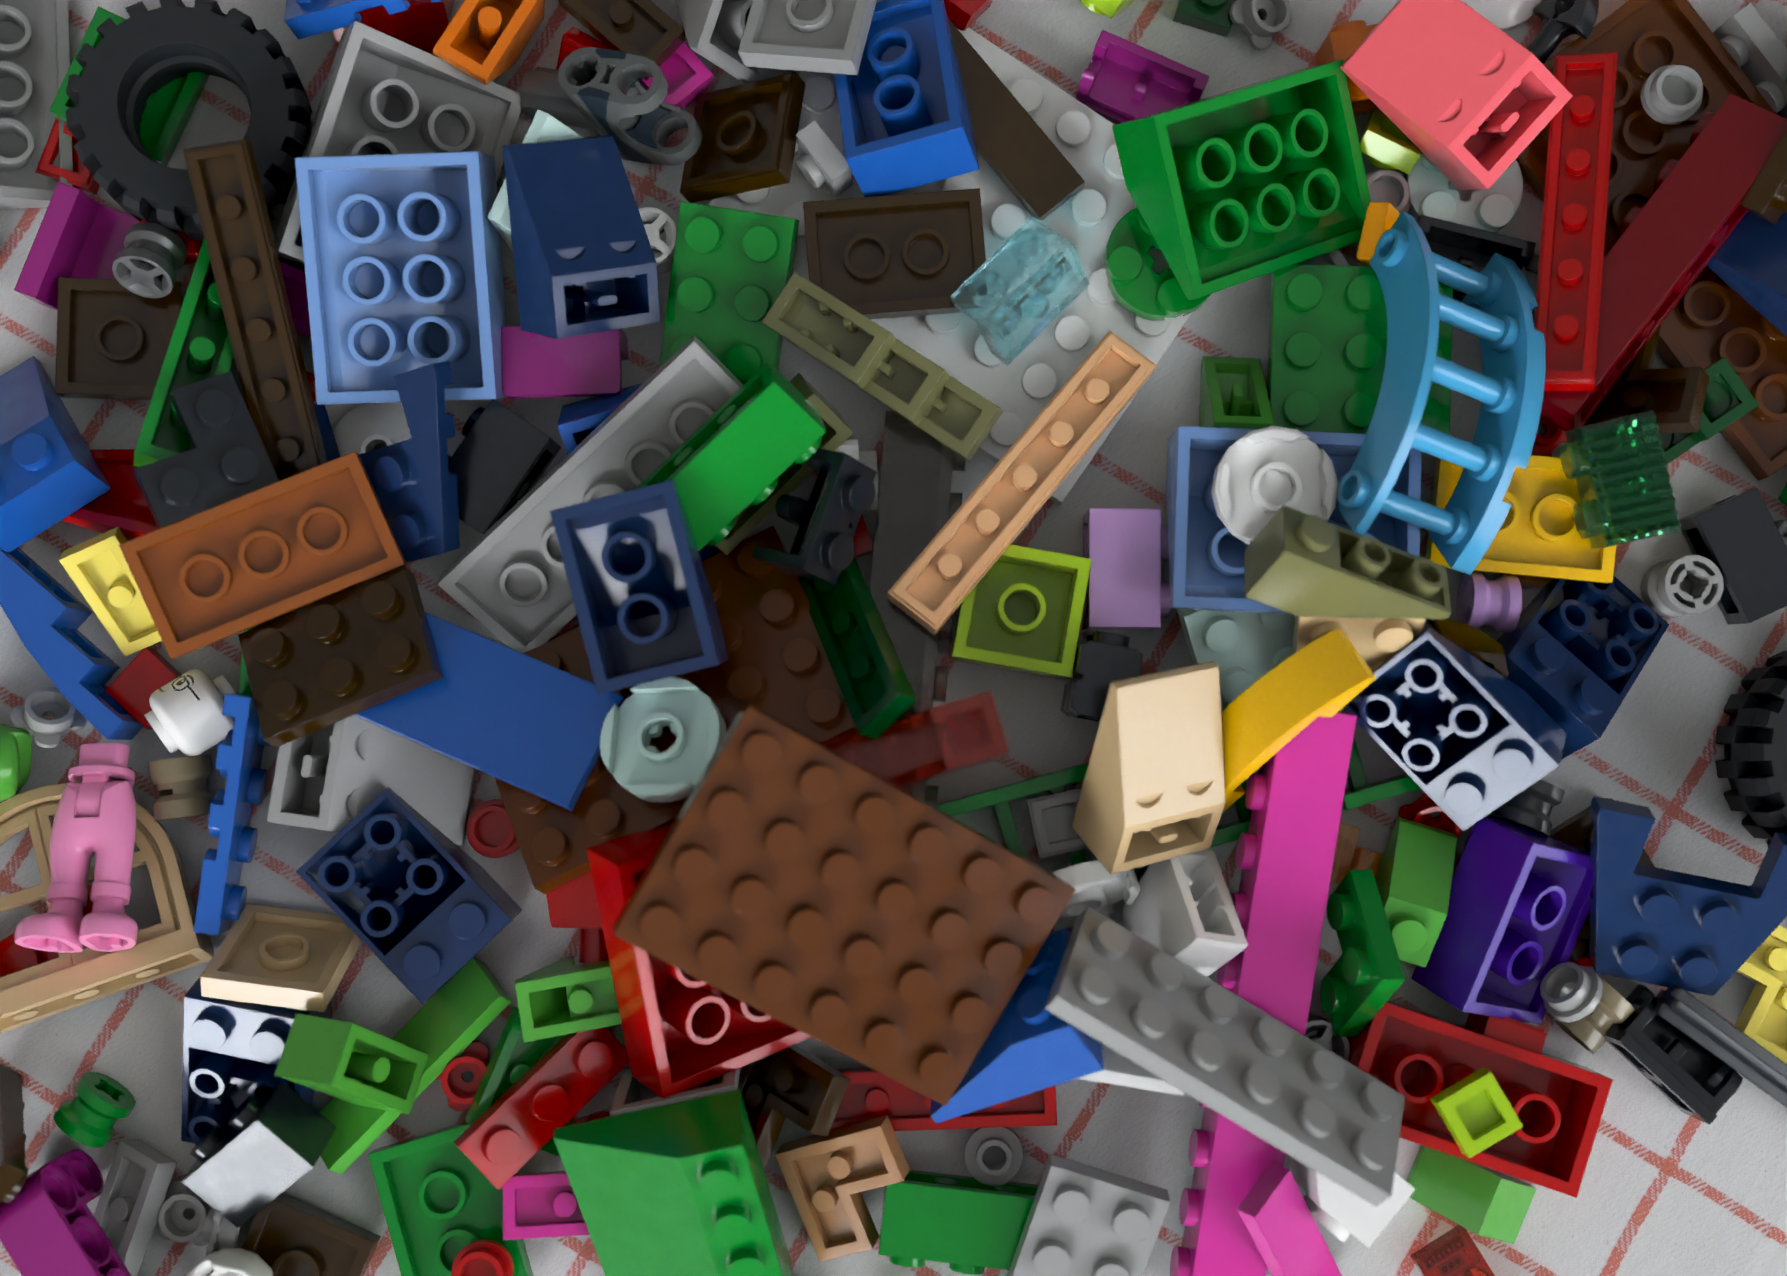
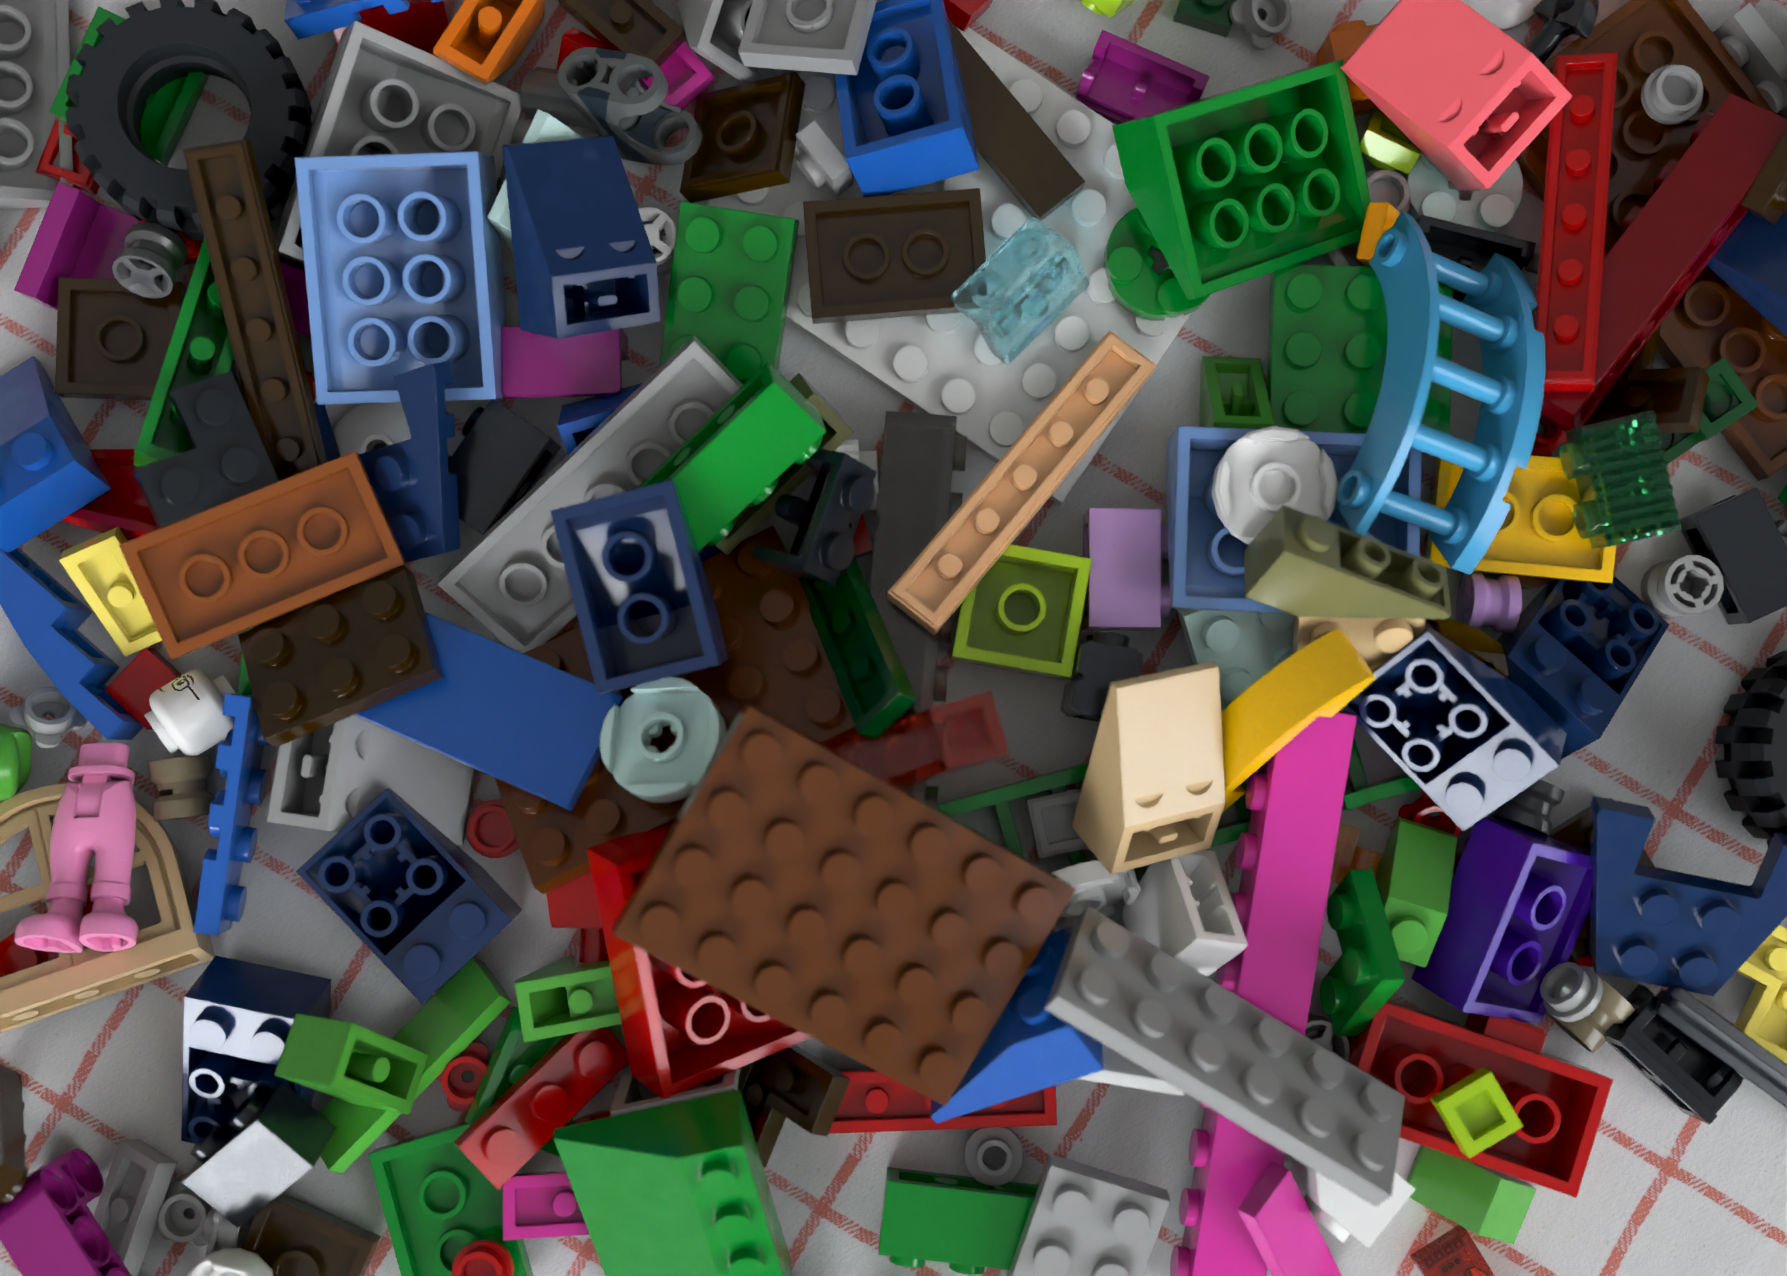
(94, 1109): green wheel -> none
(281, 959): tan plate -> none
(828, 1182): medium nougat plate -> none
(882, 366): olive slope -> none

